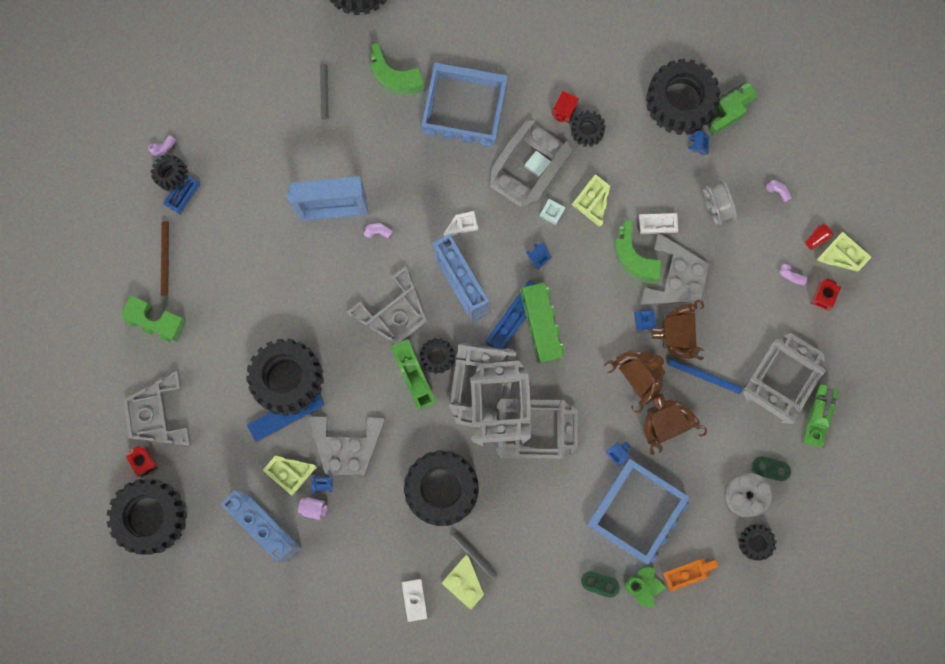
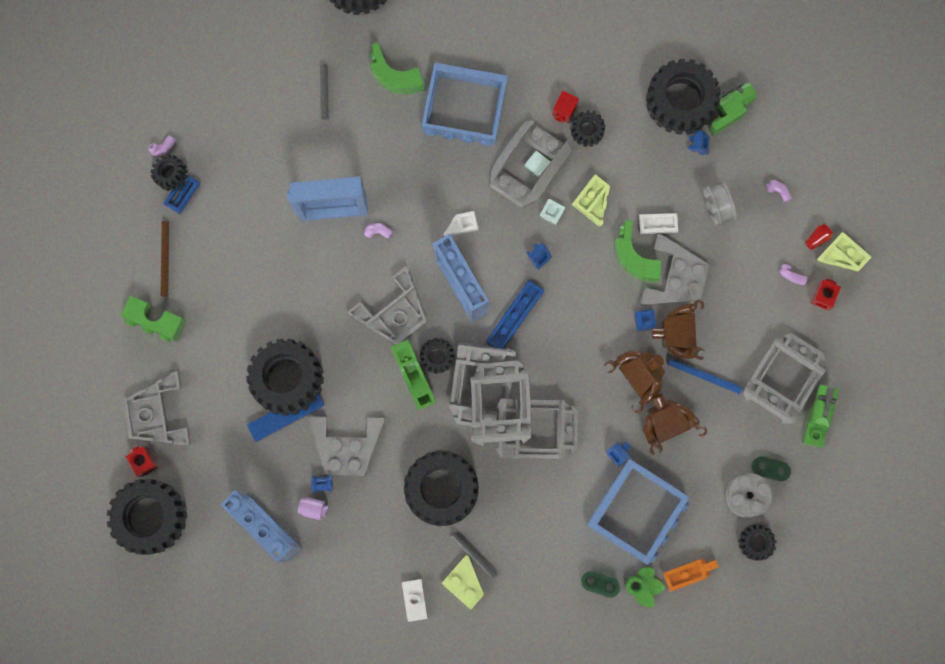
(289, 473): yellowish green wing -> none
(541, 323): bright green brick -> none

